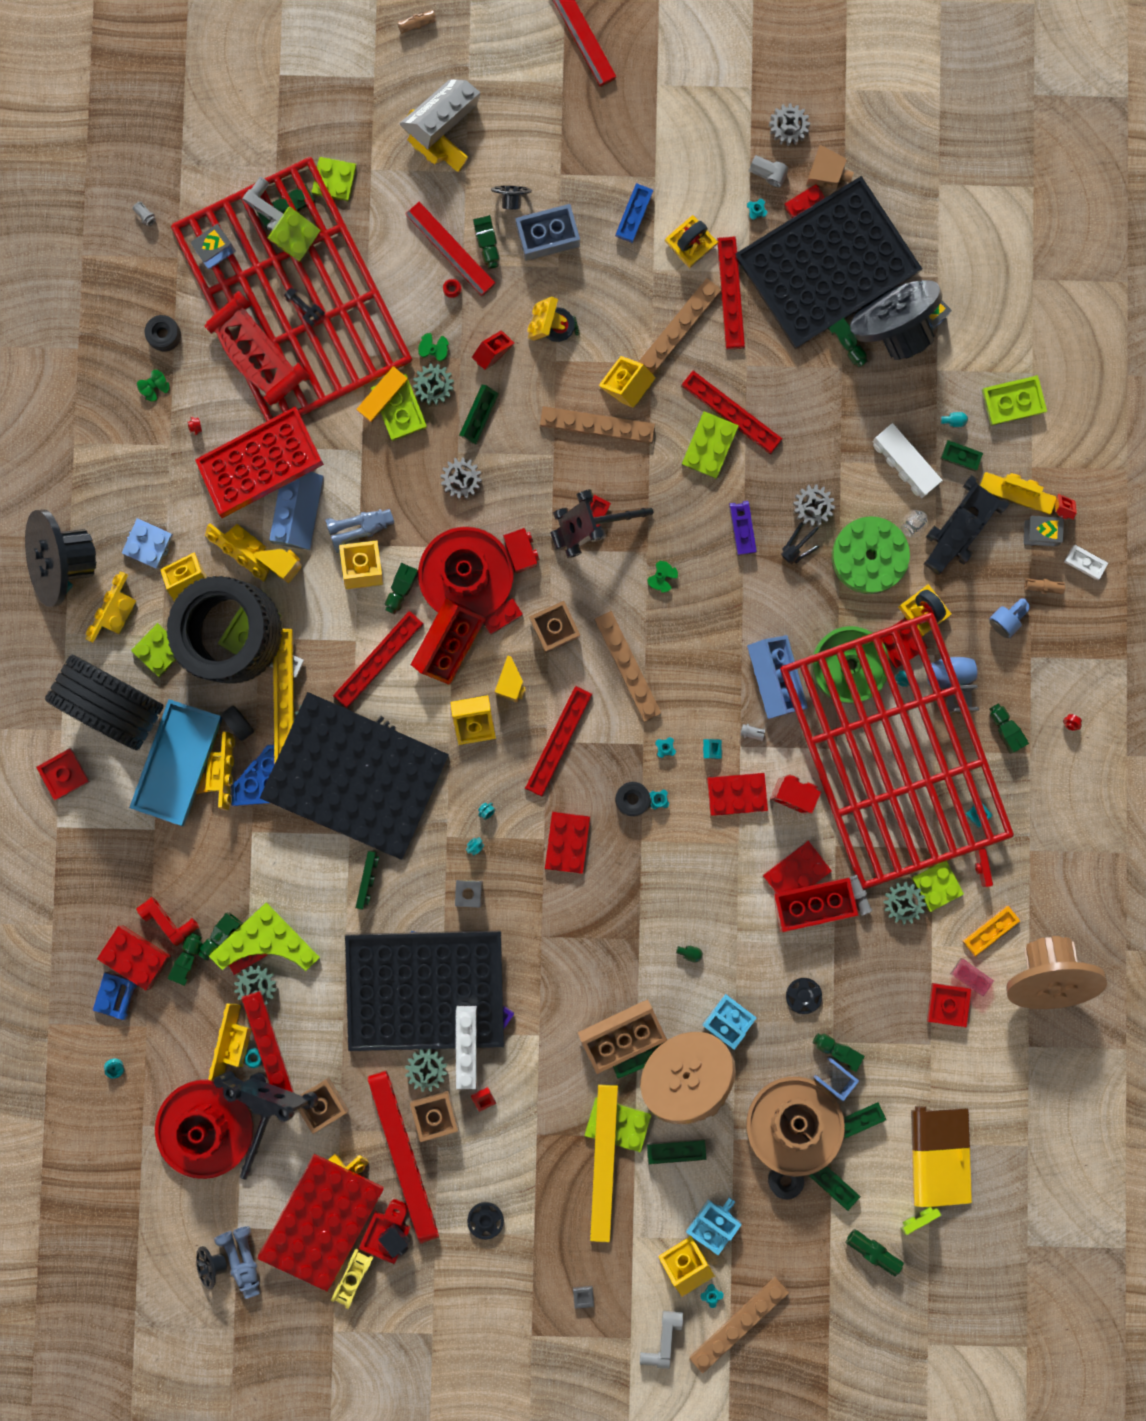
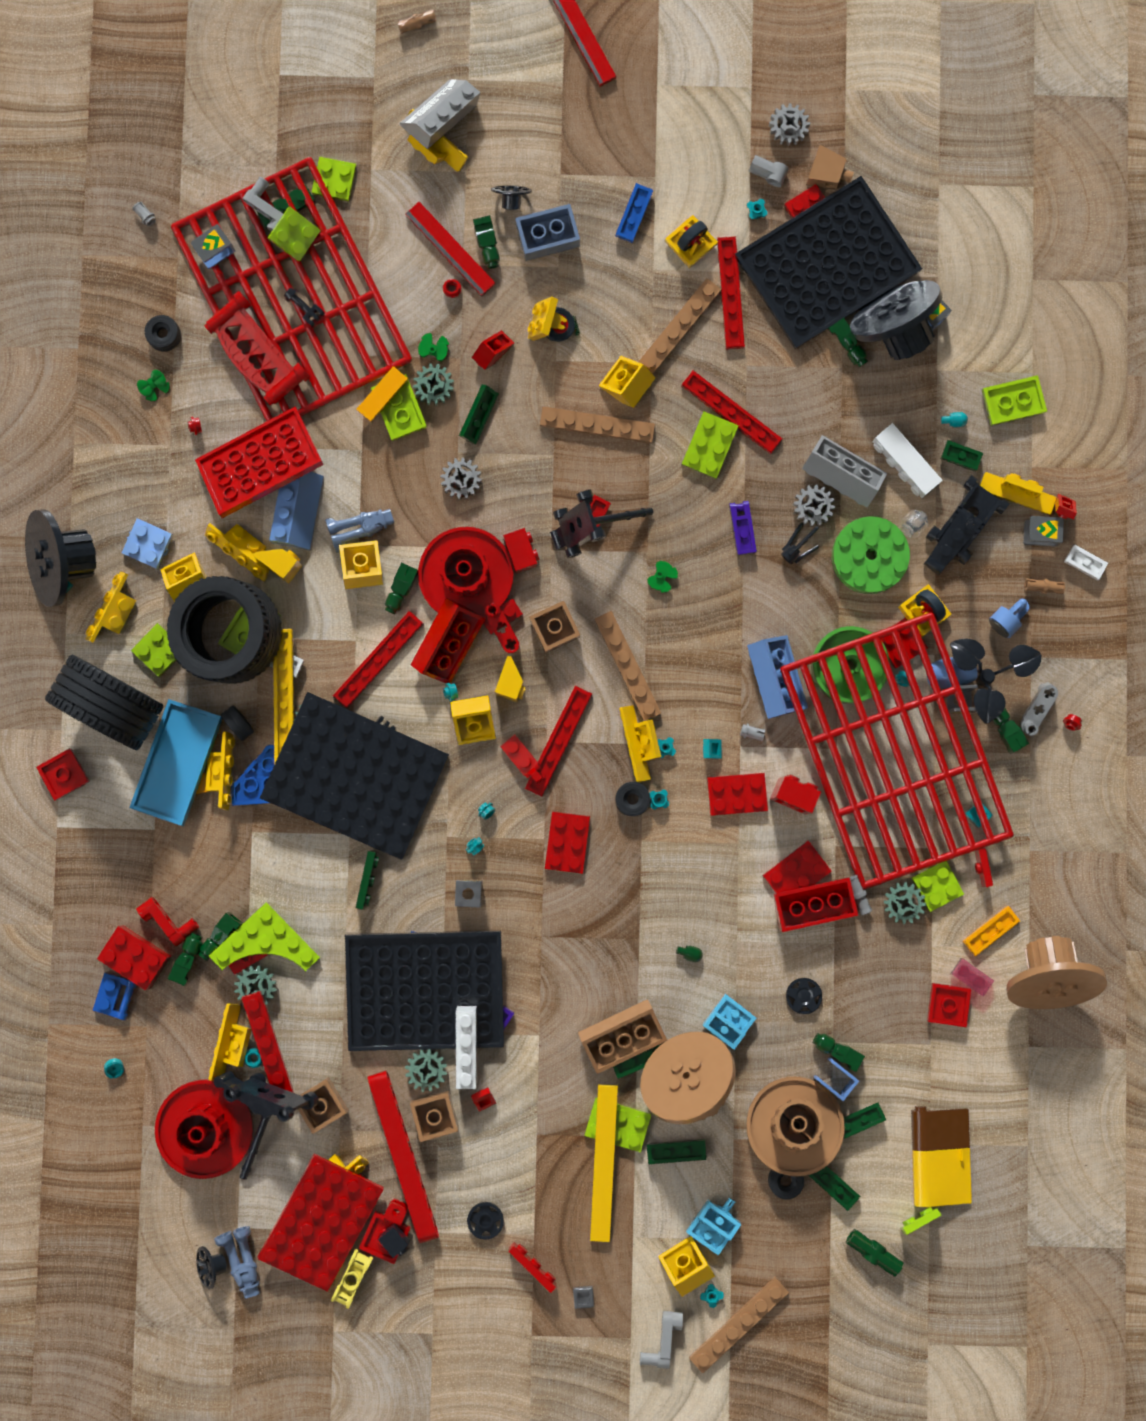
(450, 692): none -> teal plate
(499, 617): none -> red beam
(522, 758): none -> red hinge
(533, 1266): none -> red plate
(641, 742): none -> yellow bracket
(844, 471): none -> light grey slope
(991, 703): none -> black plant
(1033, 719): none -> light grey beam

